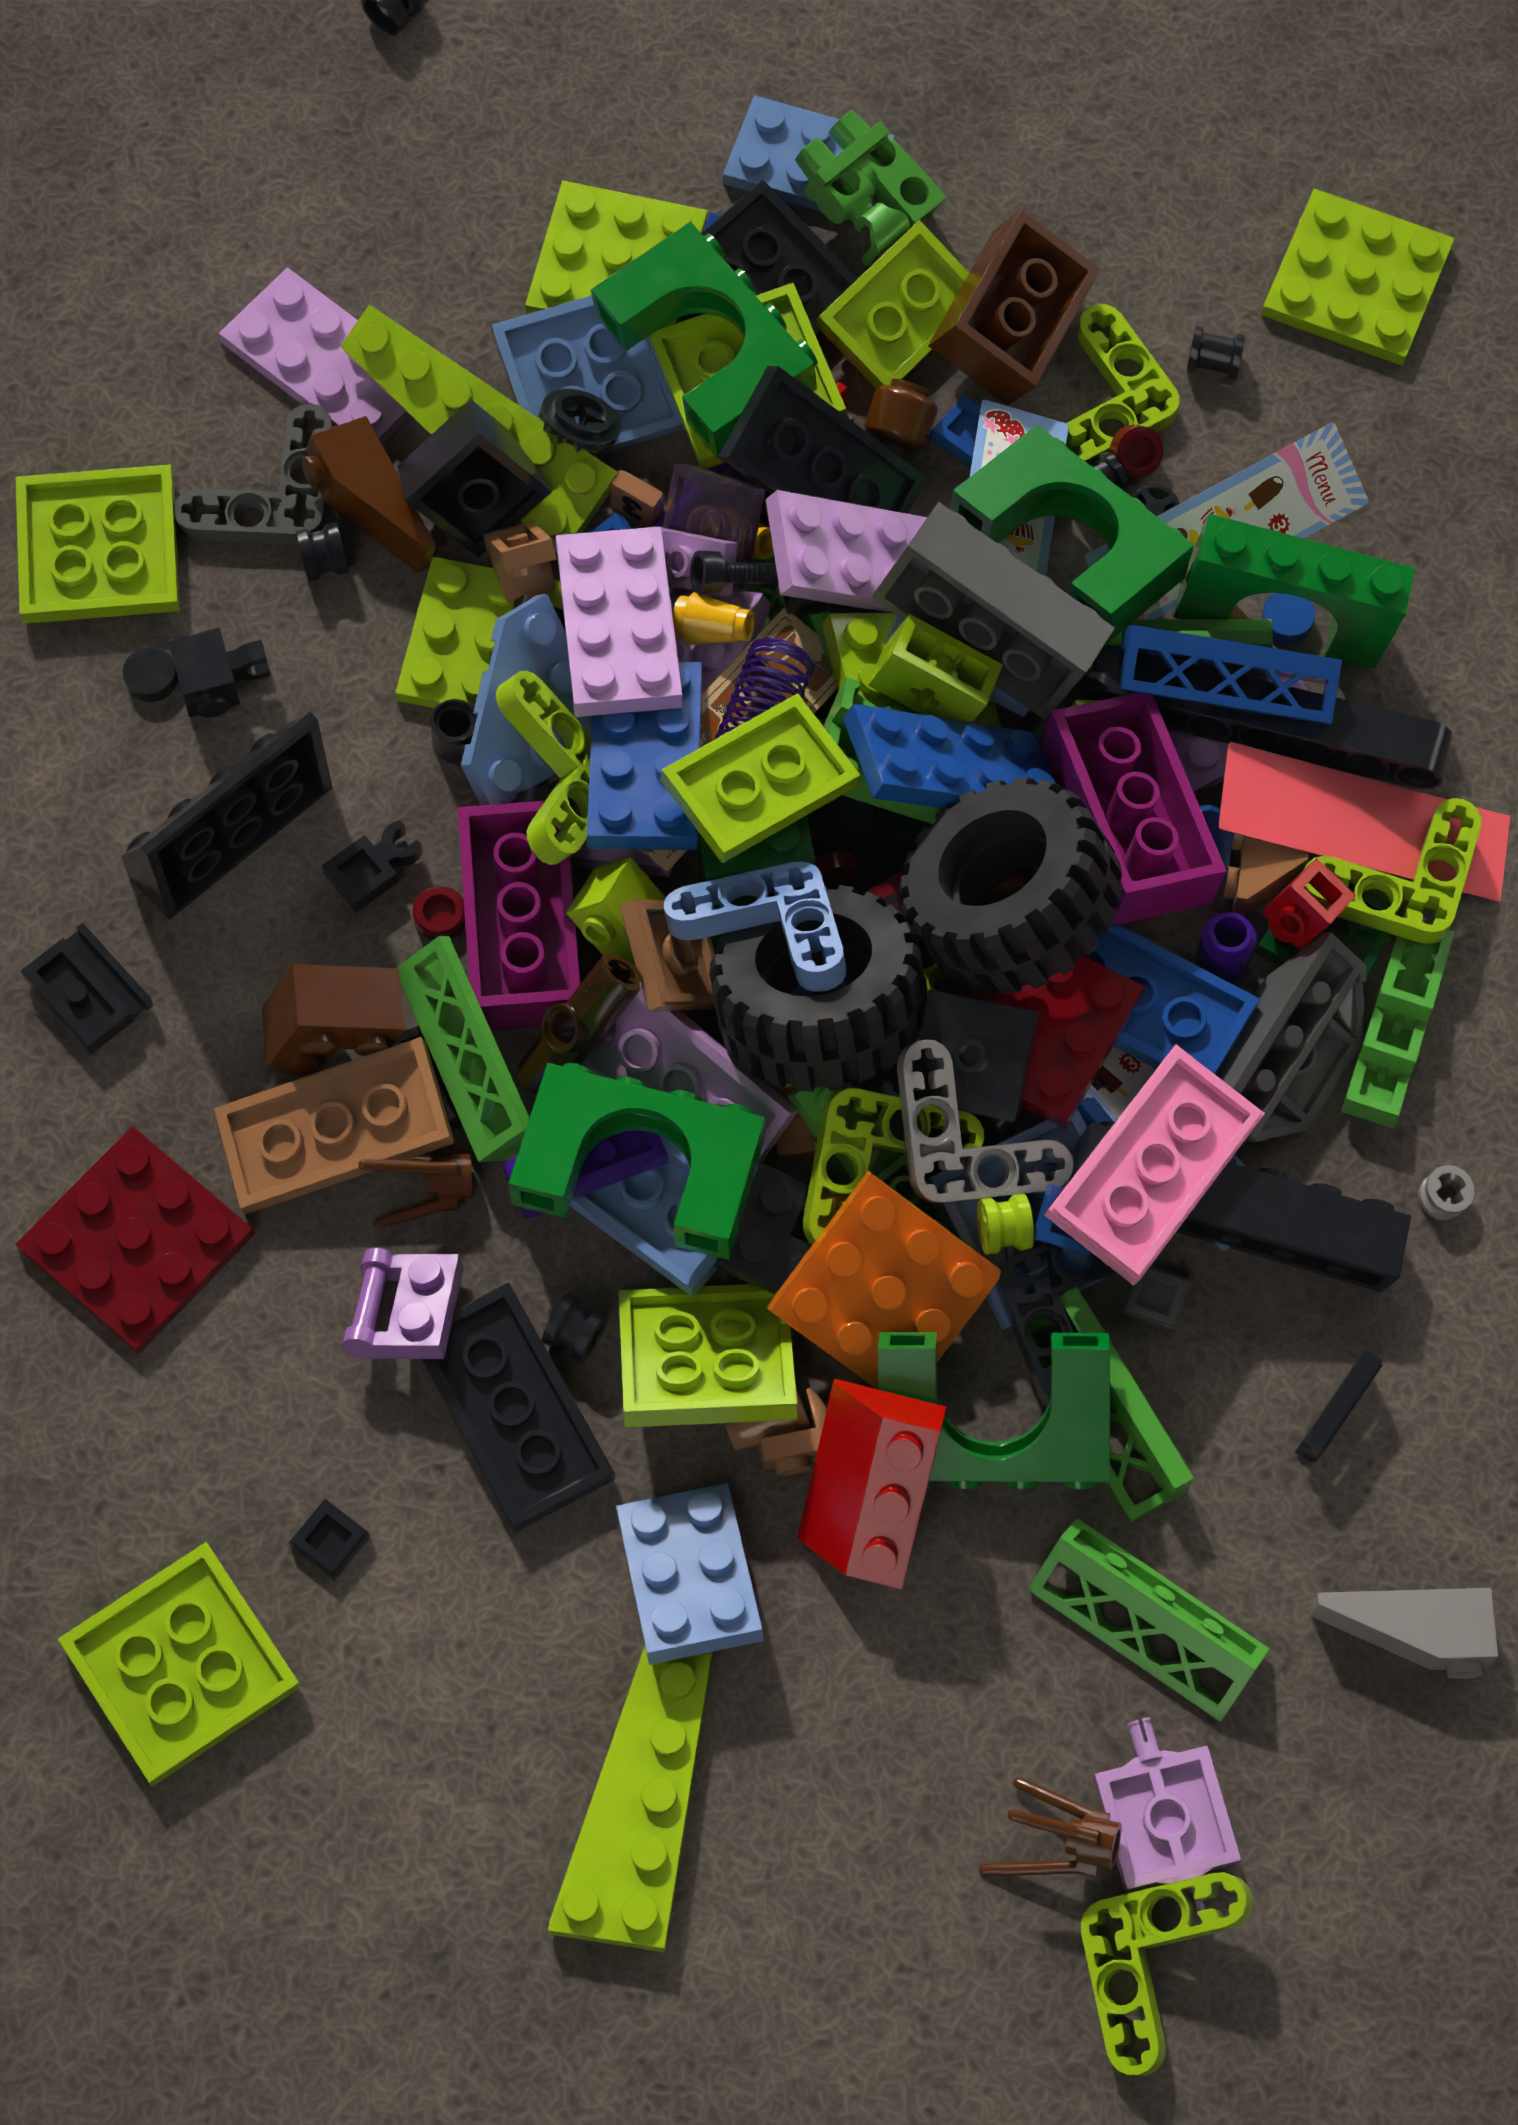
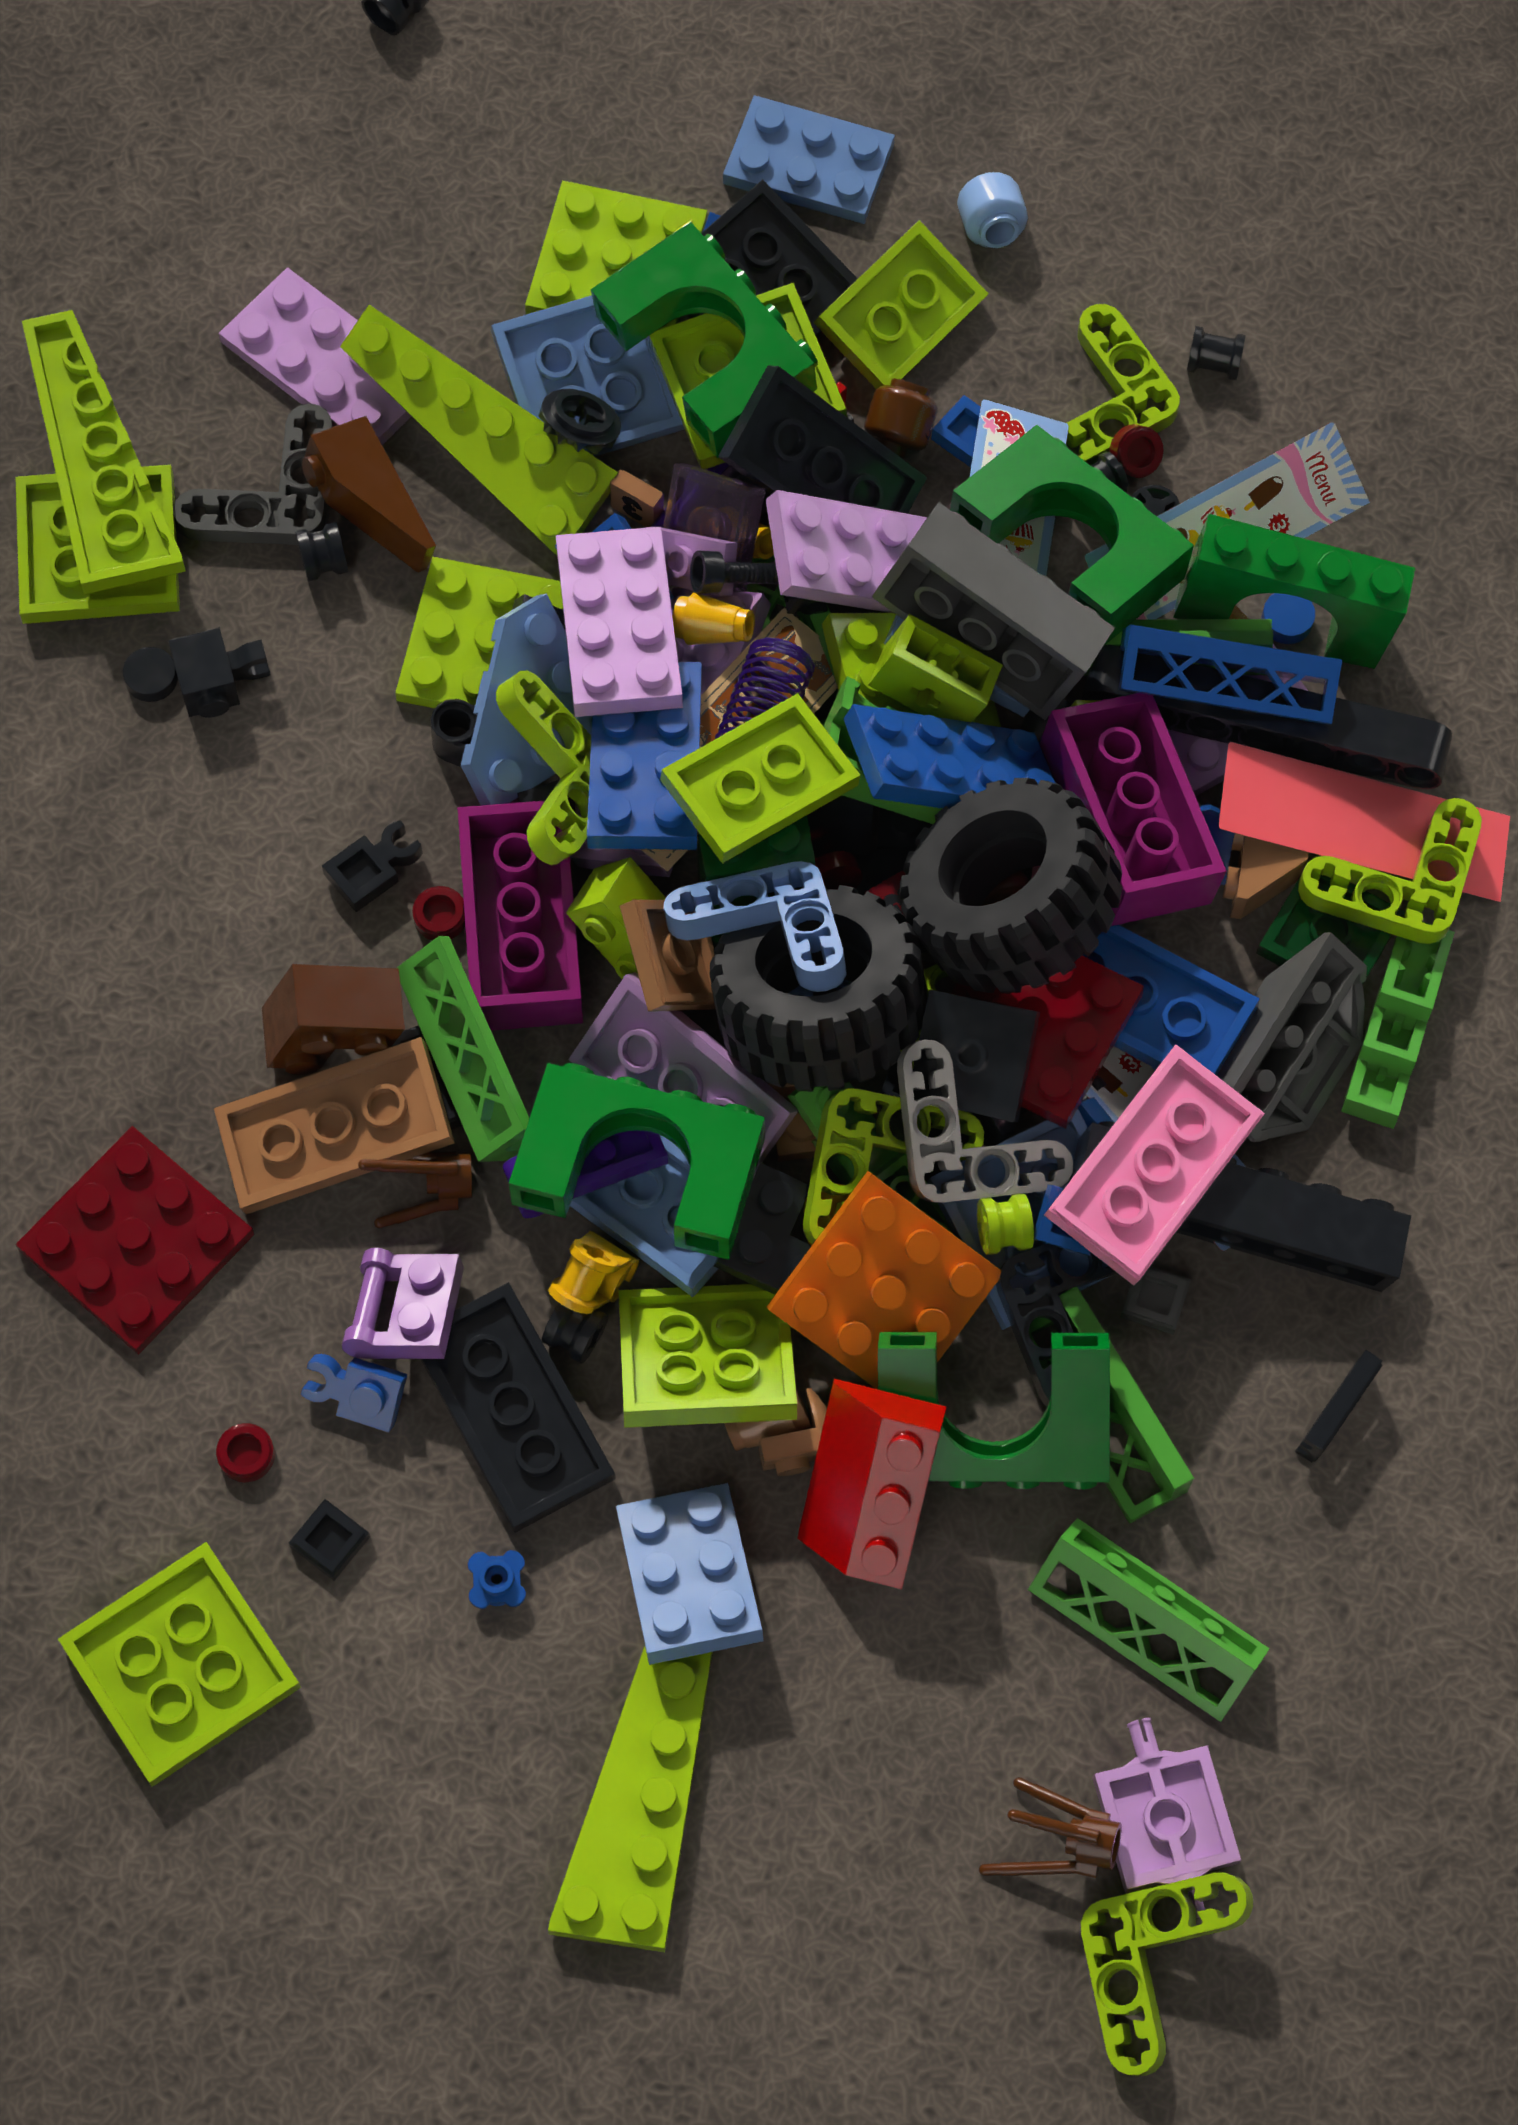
(86, 988): black plate -> none
(105, 494): none -> lime wing
(230, 817): black slope -> none
(245, 1452): none -> dark red tile
(364, 1390): none -> blue plate
(472, 478): black slope -> none
(508, 1591): none -> blue plate
(522, 560): medium nougat slope -> none
(582, 1022): dark brown piece -> none
(593, 1274): none -> yellow piece
(868, 169): bright green hips -> none
(992, 210): none -> light blue head
(1014, 307): reddish brown brick -> none
(1226, 946): dark purple brick -> none
(1297, 915): red brick -> none
(1357, 276): lime plate -> none
(1424, 1626): light grey slope -> none
(1433, 1204): light grey bush -> none

